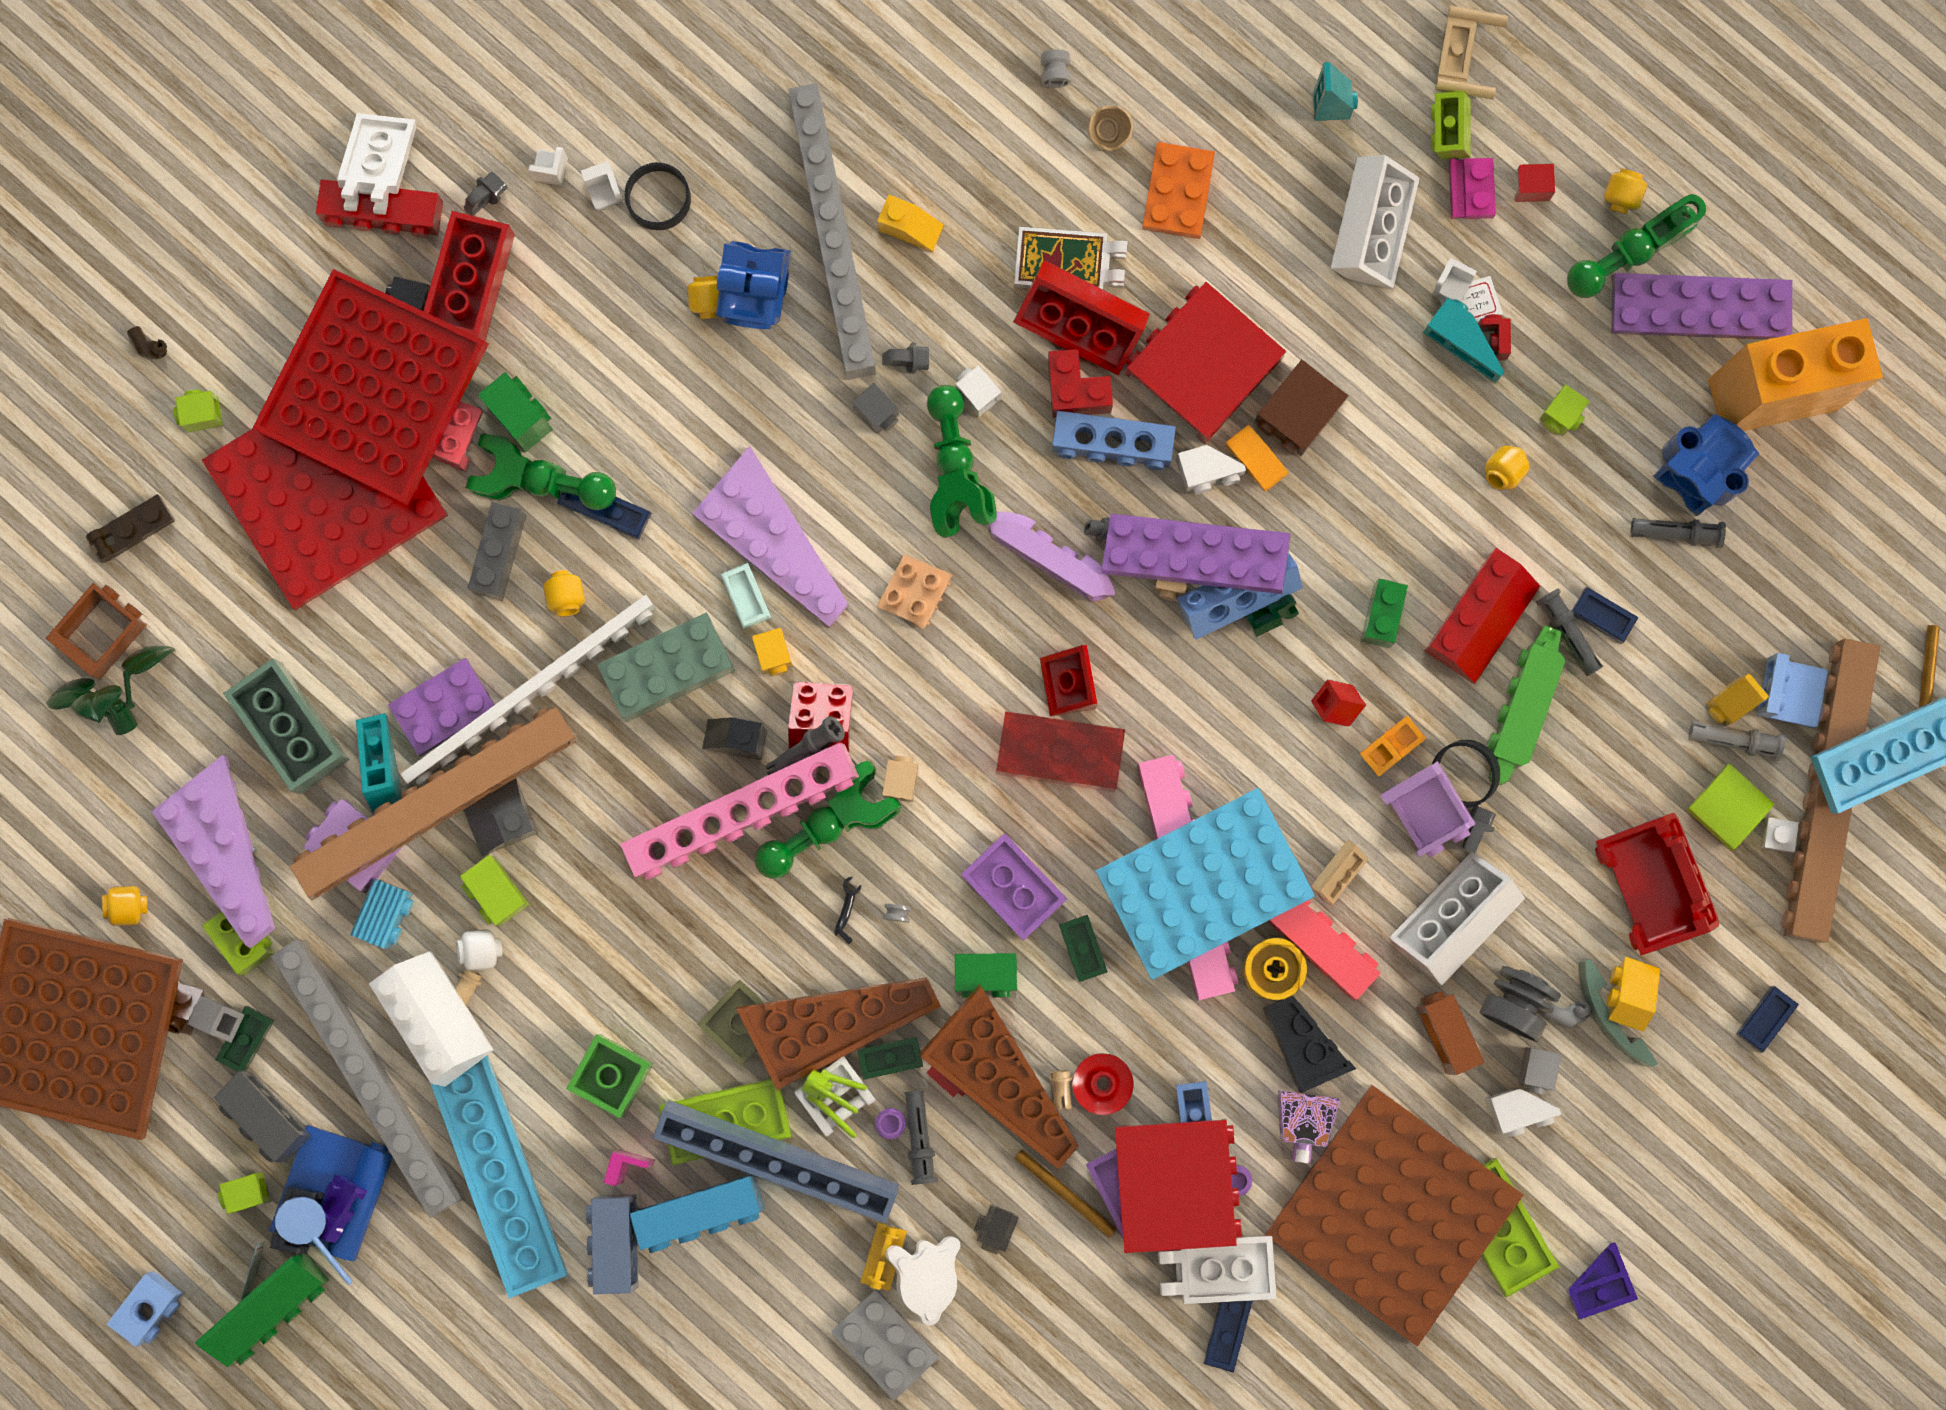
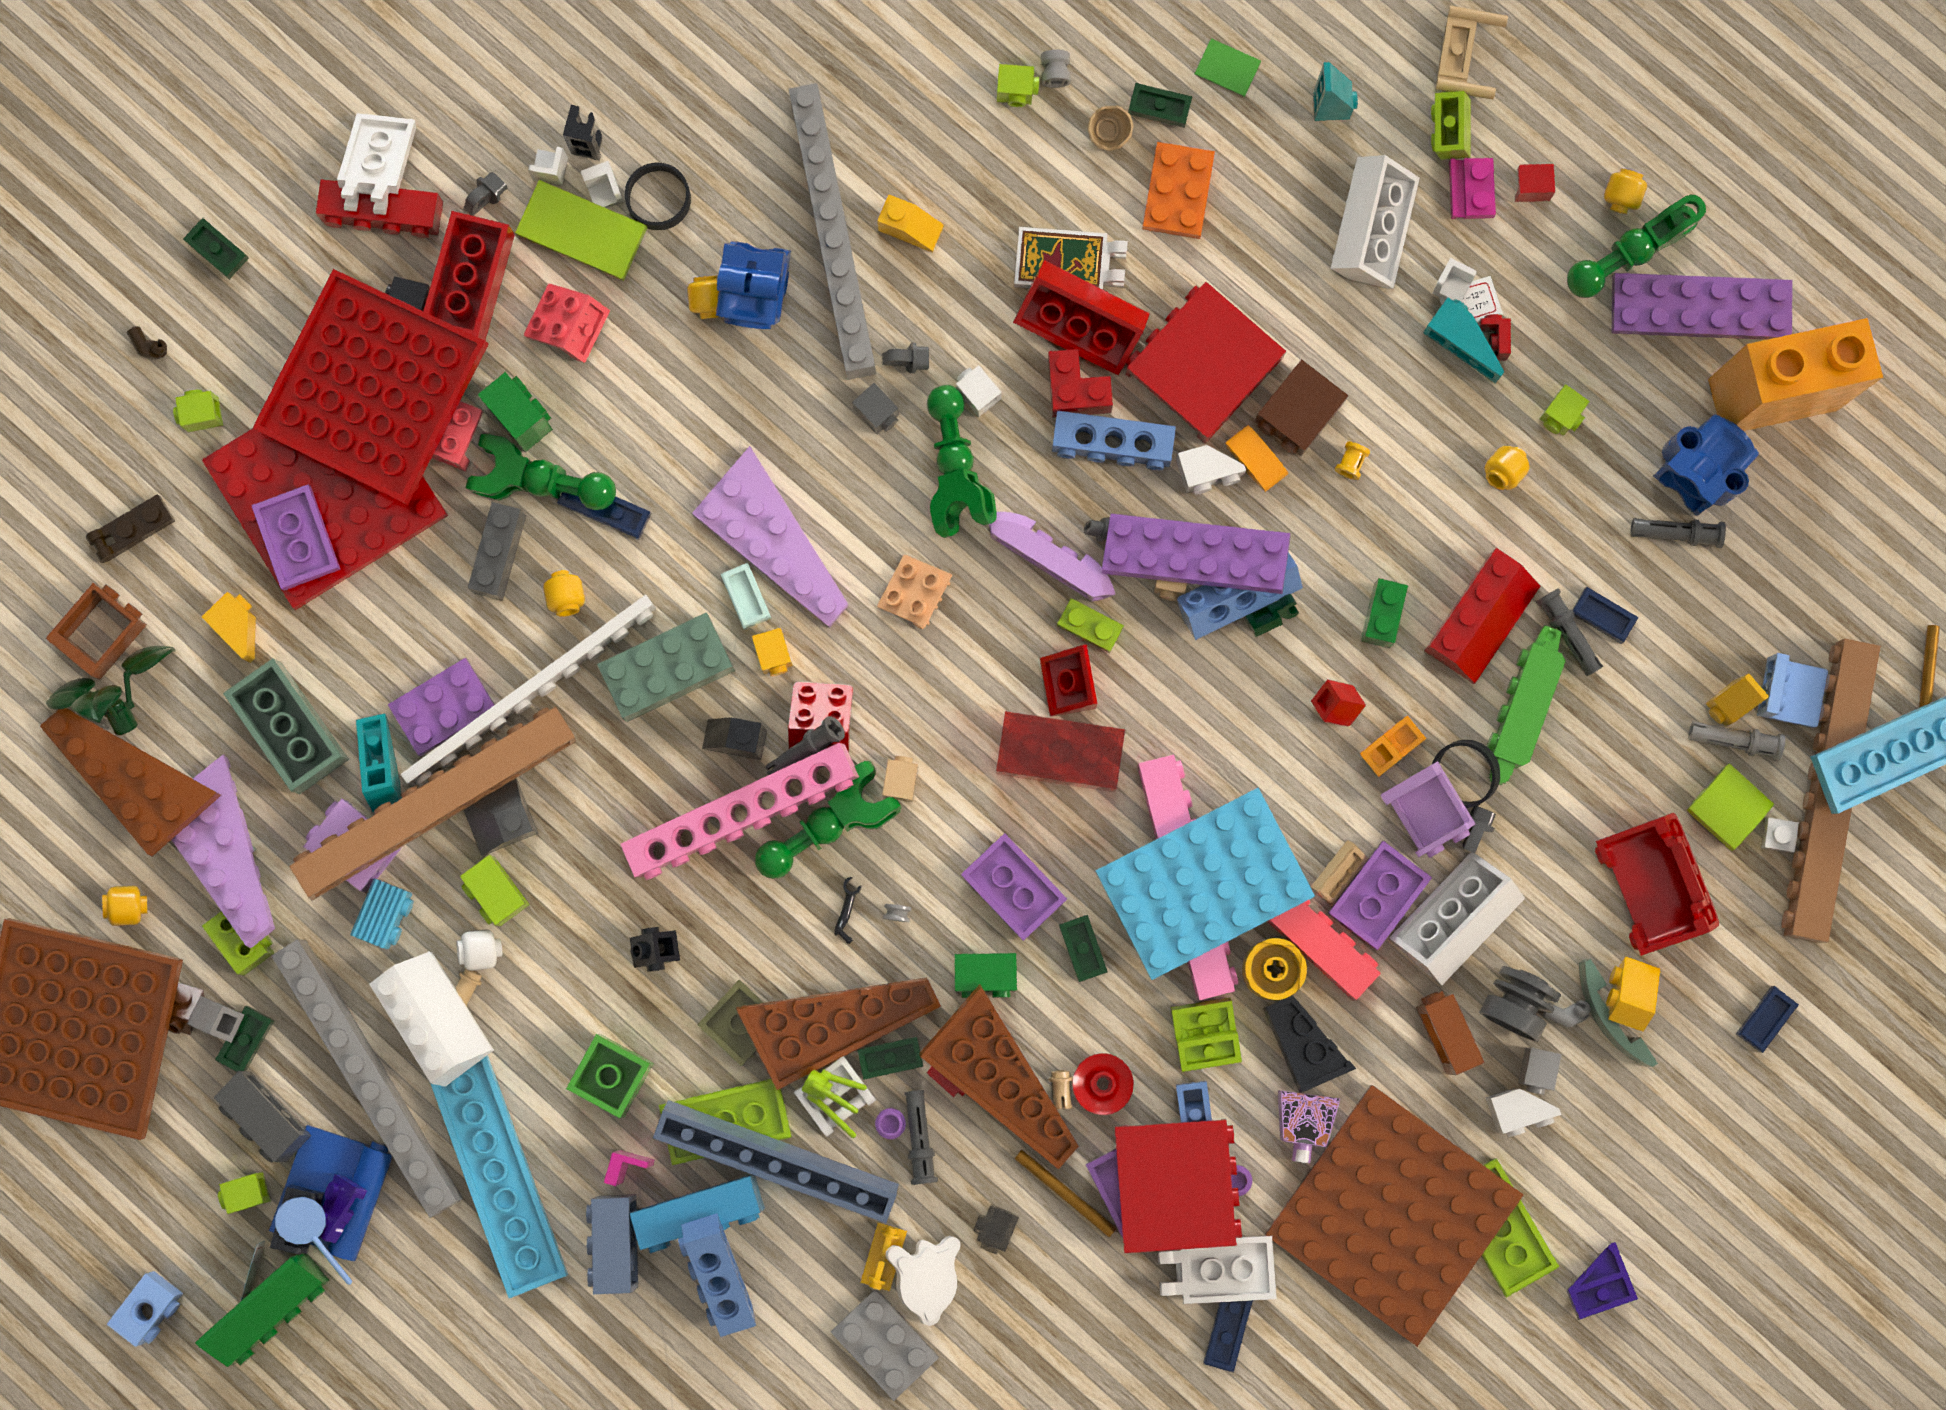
(137, 788): none -> dark orange wing
(216, 248): none -> dark green plate
(234, 624): none -> yellow slope
(295, 537): none -> medium lavender plate
(567, 321): none -> coral bracket
(580, 136): none -> black hinge
(581, 230): none -> lime tile
(654, 949): none -> black brick
(717, 1274): none -> medium blue brick
(1016, 85): none -> lime brick
(1090, 625): none -> lime plate
(1160, 105): none -> dark green plate
(1206, 1034): none -> lime slope
(1227, 67): none -> bright green sticker
(1352, 460): none -> yellow bush
(1379, 895): none -> medium lavender plate

